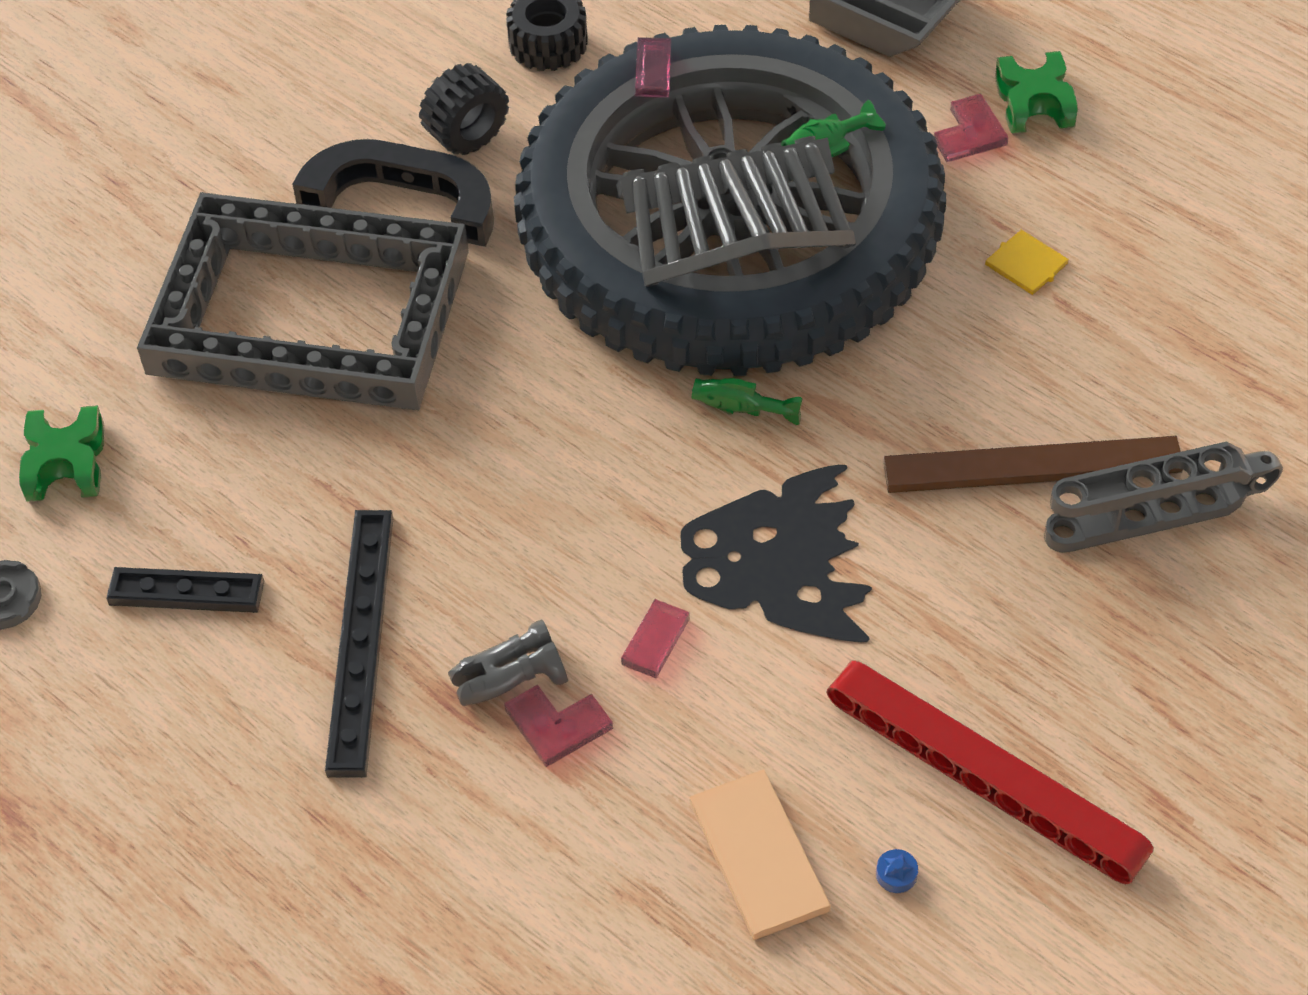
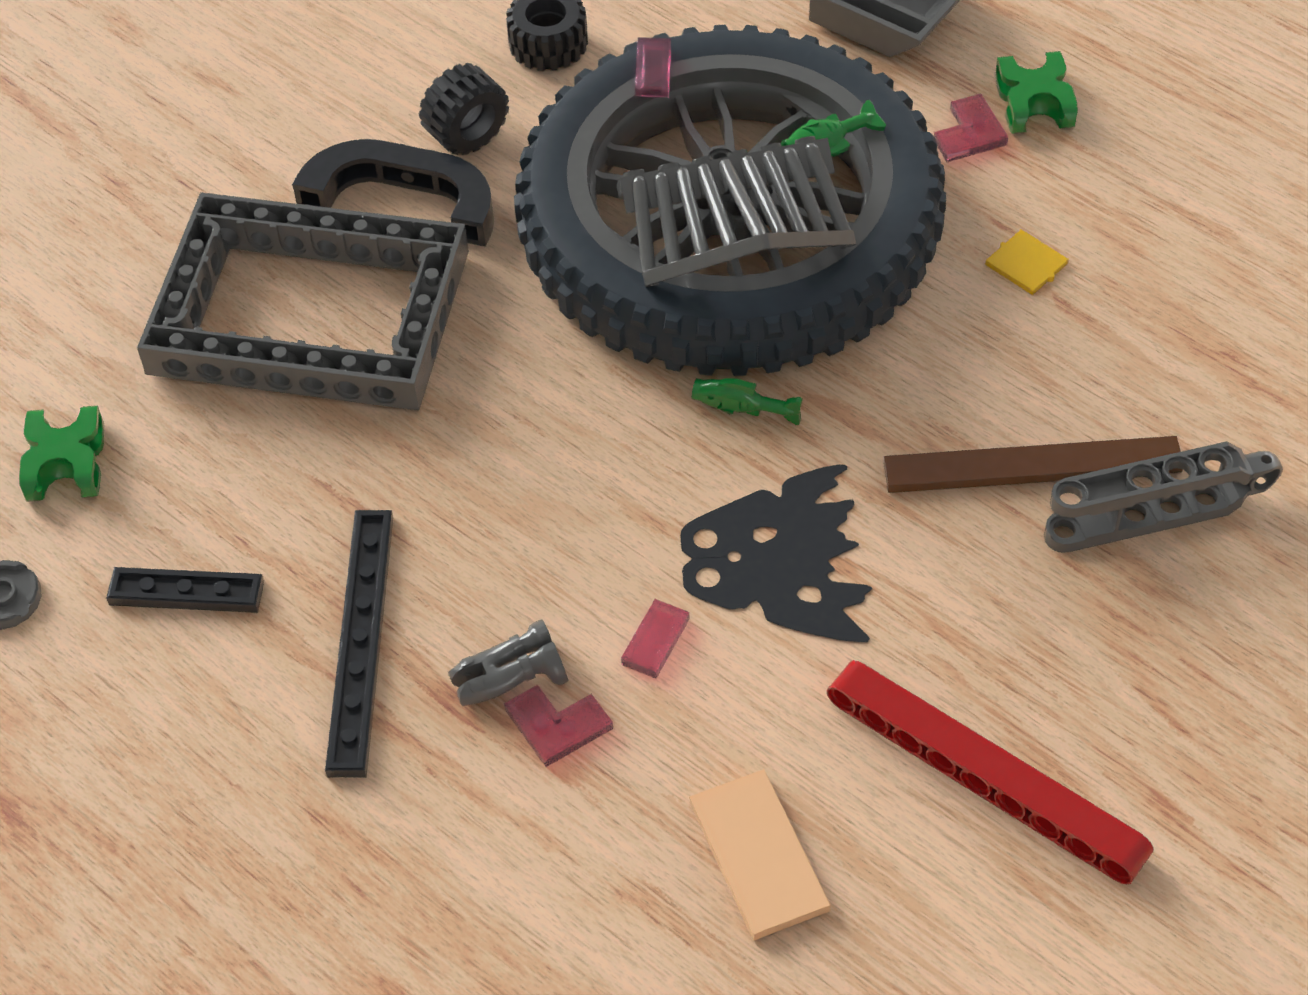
(897, 871): blue tile -> none

